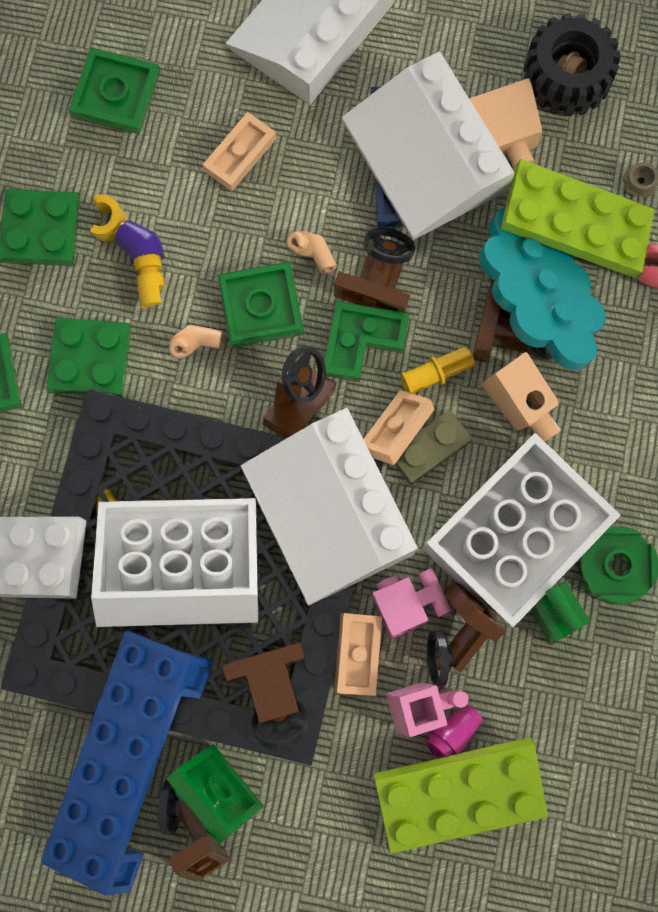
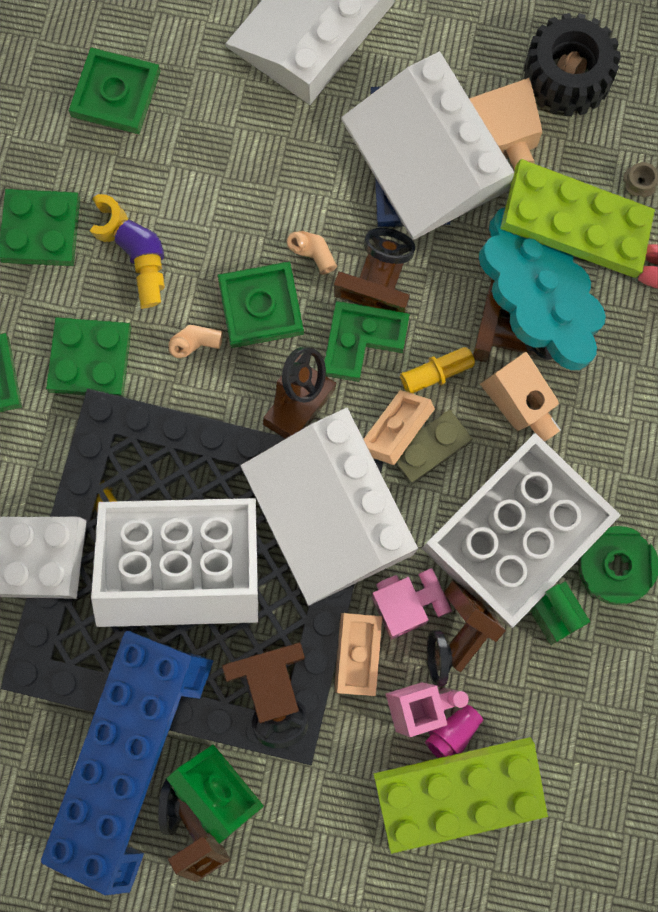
(239, 151): light nougat plate -> none

